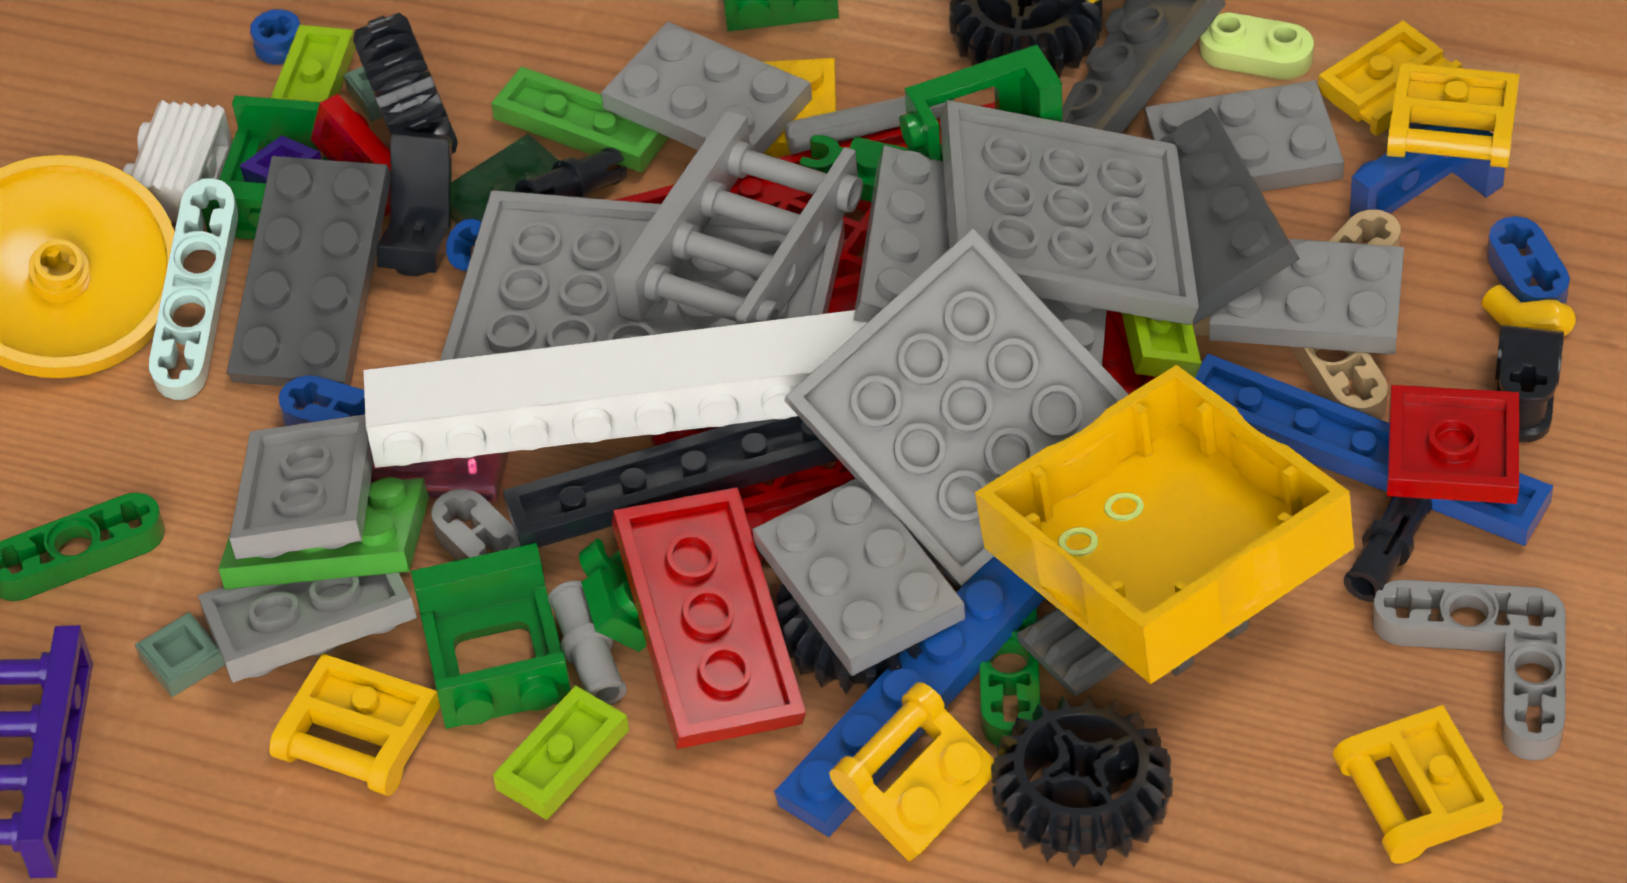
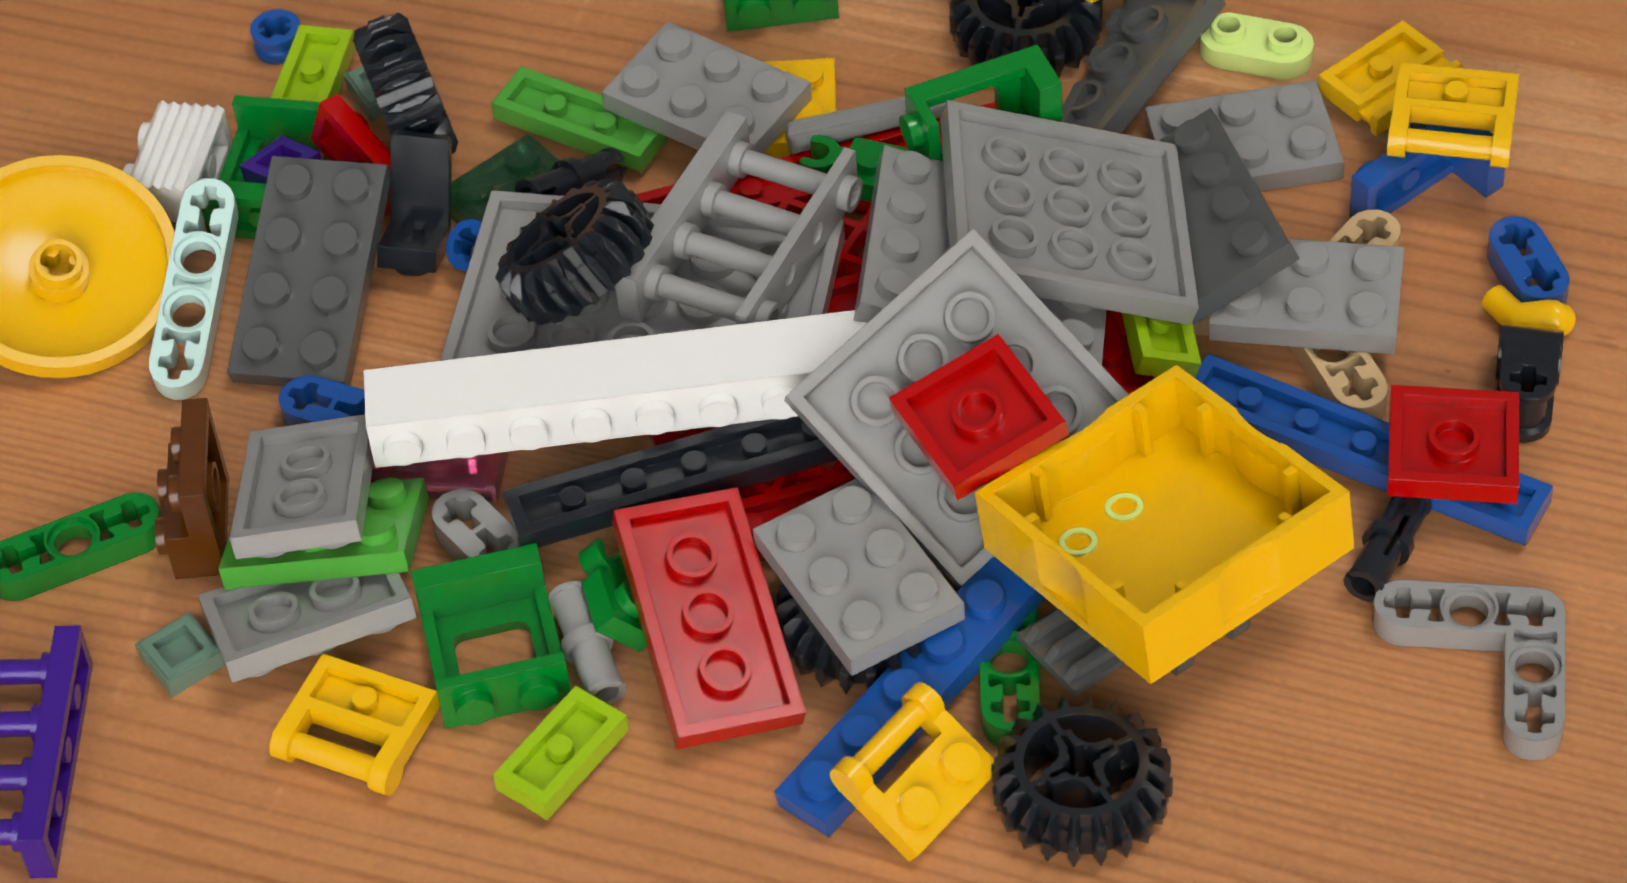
(194, 495): none -> reddish brown plate
(574, 251): none -> black gear
(978, 416): none -> red plate
(1436, 772): yellow plate -> none

